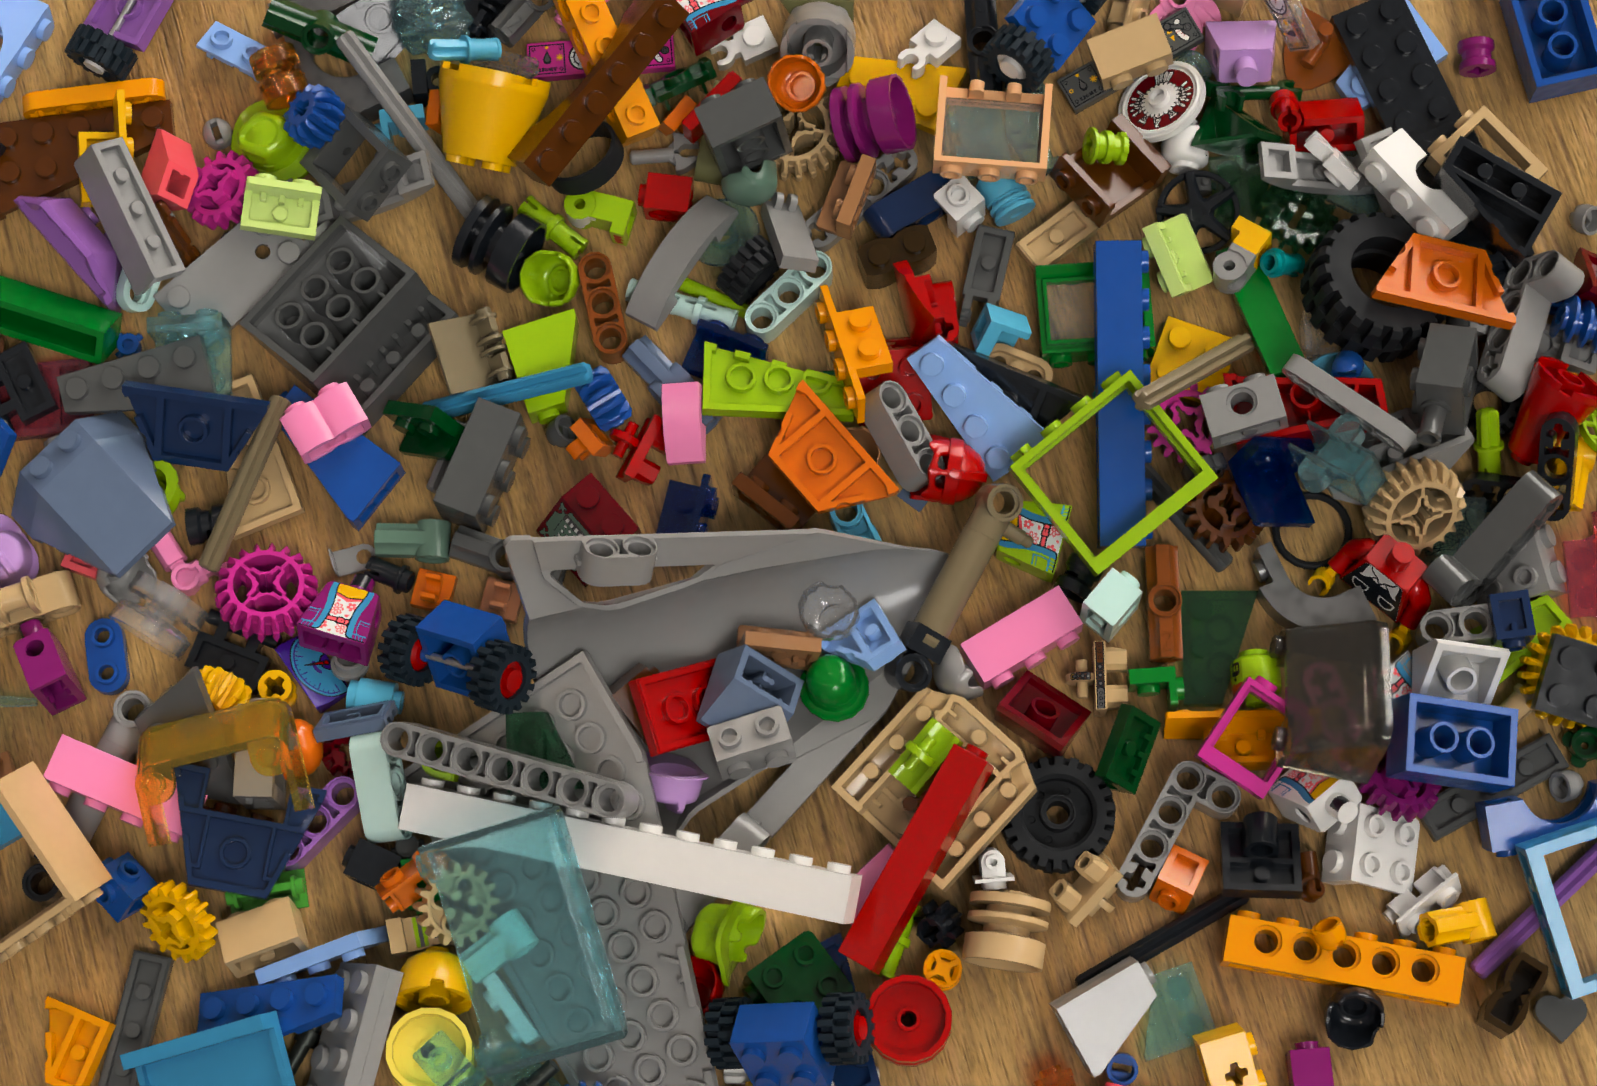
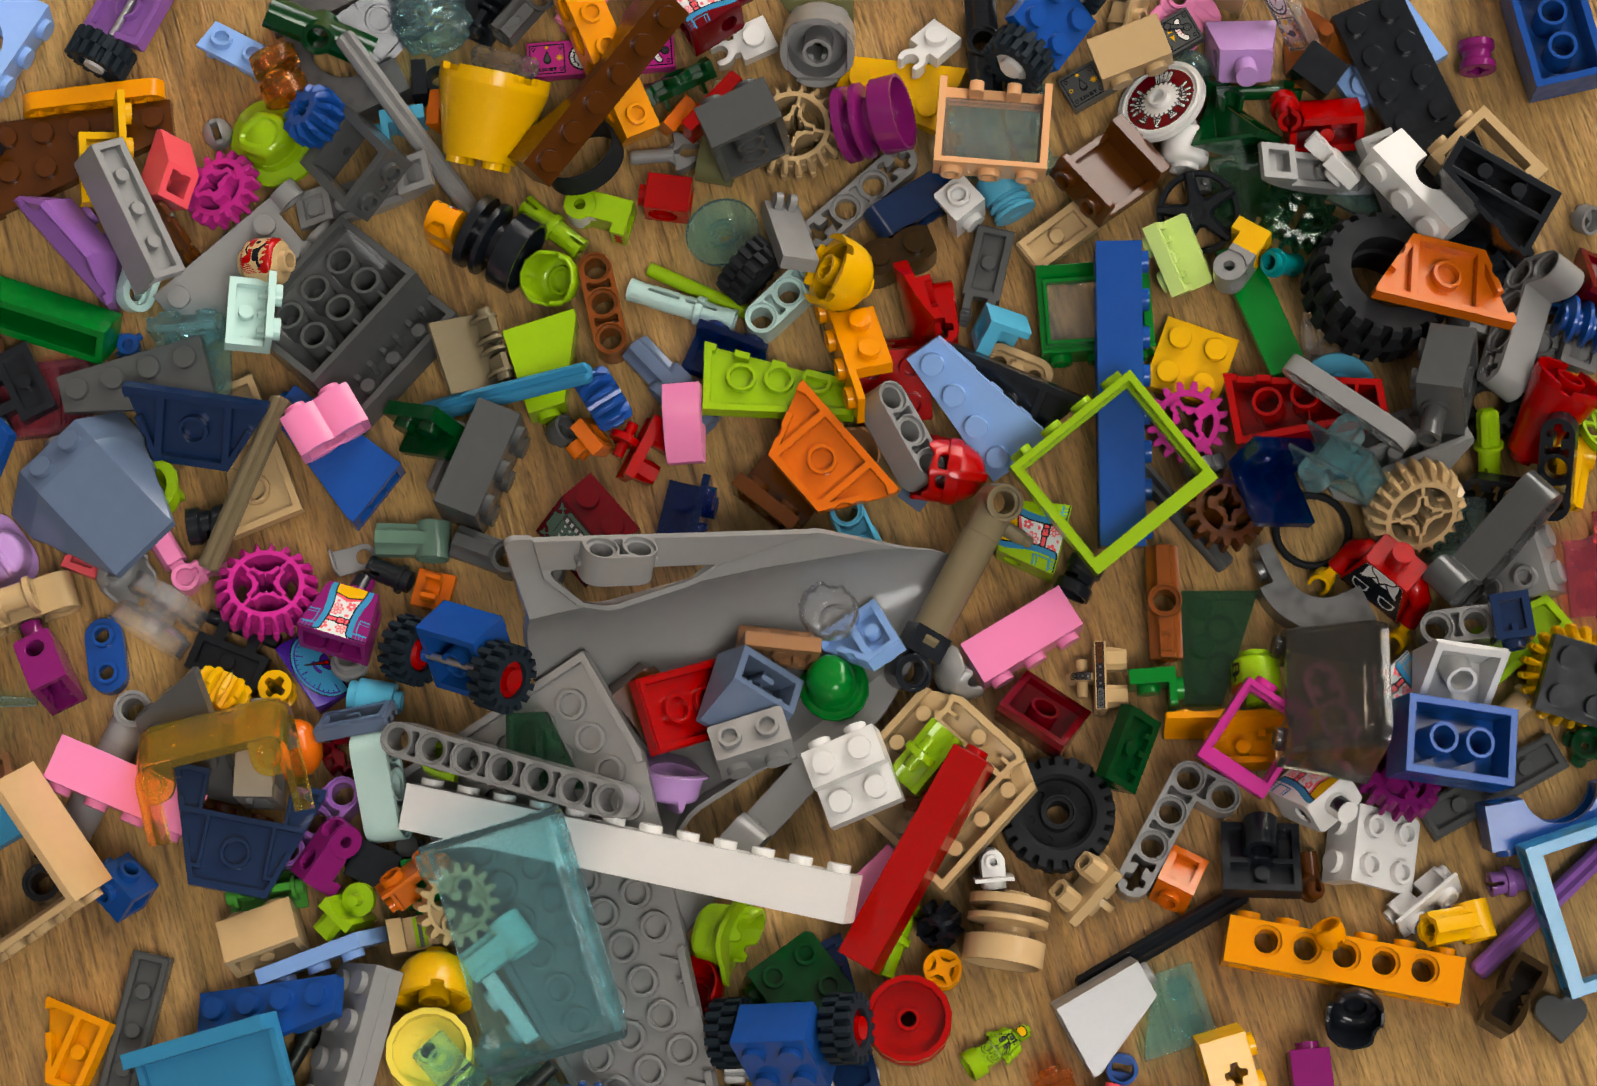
(178, 921): yellow gear -> none
(251, 314): none -> light aqua bracket
(266, 254): none -> tan head
(281, 206): yellowish green bracket -> none
(327, 854): none -> magenta leg
(347, 911): none -> lime hips
(443, 225): none -> light orange leg
(465, 49): medium azure axle -> none
(501, 599): nougat tile -> none
(675, 259): light grey slope -> none
(751, 187): sand green hair -> none
(796, 83): orange hair -> none
(841, 276): none -> yellow cylinder
(847, 197): medium nougat bracket -> none
(852, 774): none -> white plate
(1001, 1045): none -> lime piece
(1105, 147): lime bush -> none
(1111, 603): light aqua brick -> none
(1192, 372): dark tan axle -> none
(1230, 427): light grey brick -> none
(1317, 70): none -> black panel
(1345, 362): blue hinge -> none
(1509, 881): none -> medium lavender pin
(1565, 785): light grey hinge -> none

